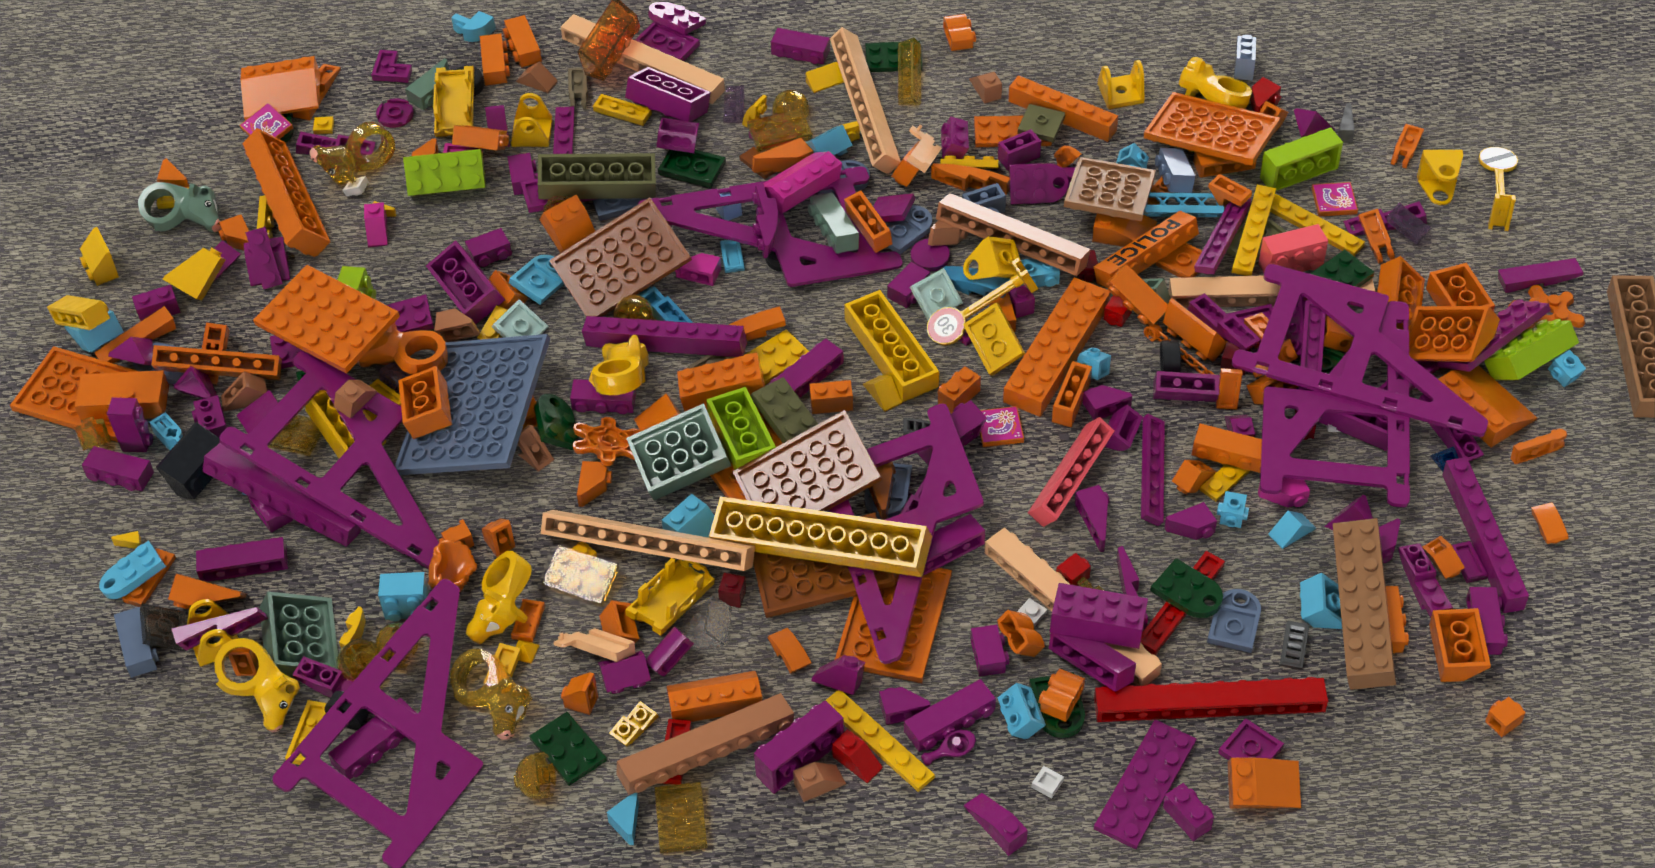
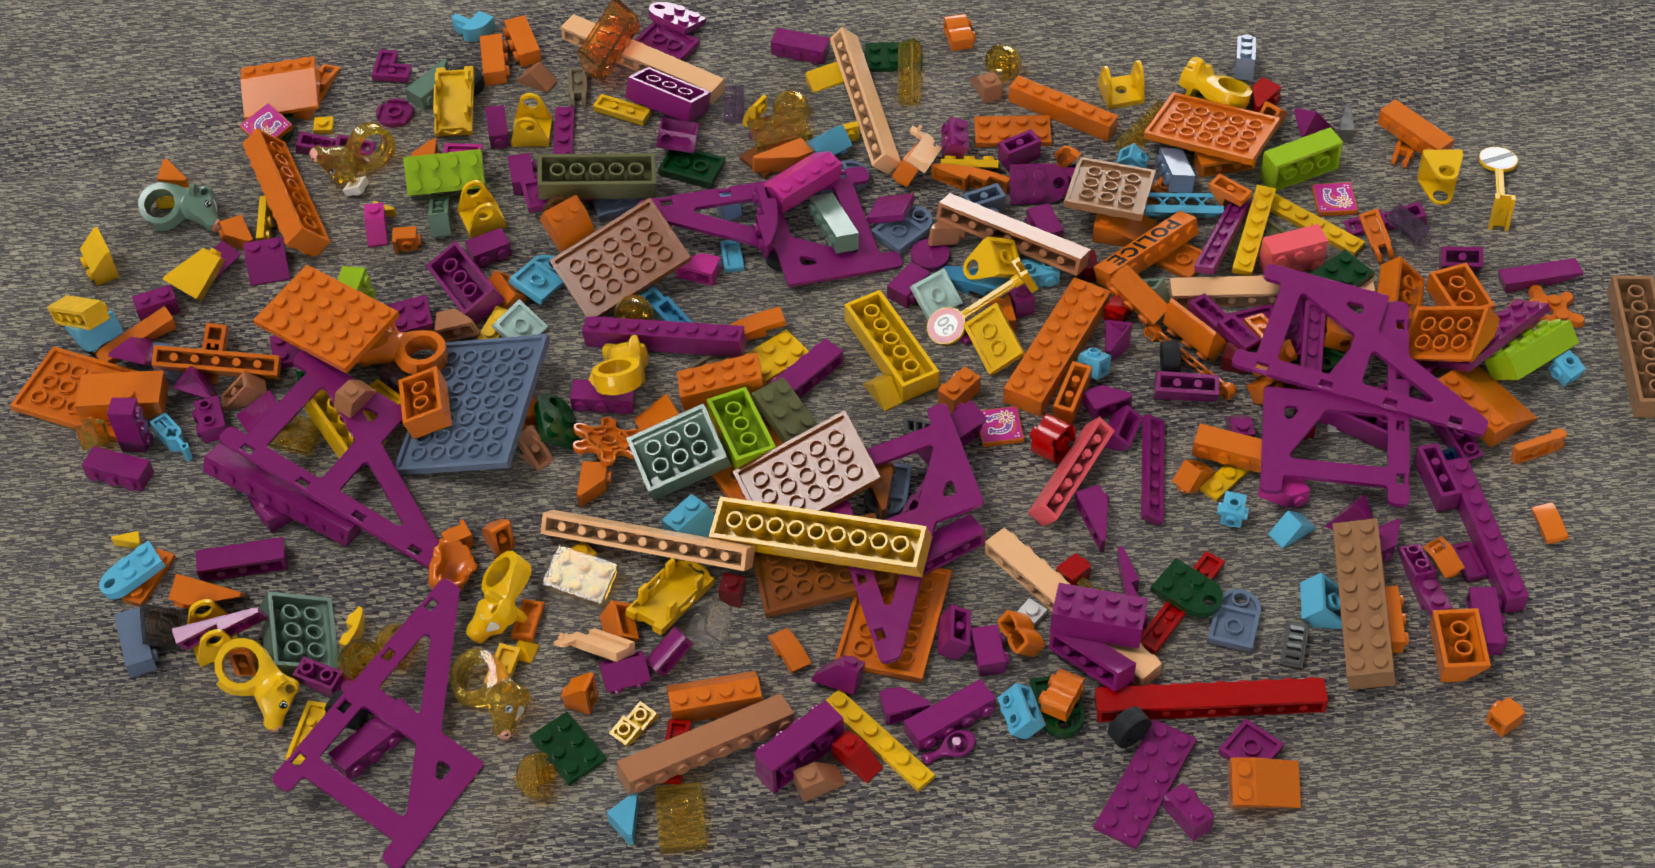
(184, 462): black slope -> none
(264, 257): magenta plate -> none
(402, 594): medium azure brick -> none
(406, 239): none -> orange brick
(439, 217): none -> sand green slope
(478, 205): none -> yellow hose
(480, 137): orange window -> none
(831, 397): orange brick -> none
(868, 221): orange brick -> none
(954, 632): none -> magenta brick
(998, 823): magenta slope -> none
(1004, 59): none -> clear yellow cylinder
(1042, 121): olive plate -> none
(1044, 219): none -> magenta brick
(1047, 782): white plate -> none
(1052, 438): none -> red brick
(1117, 337): none -> magenta slope
(1129, 727): none -> black tyre
(1135, 133): none -> clear yellow slope
(1192, 522): magenta slope -> none
(1229, 388): orange tile -> none
(1413, 128): none -> orange brick
(1437, 477): none -> magenta brick
(1458, 255): none -> magenta brick

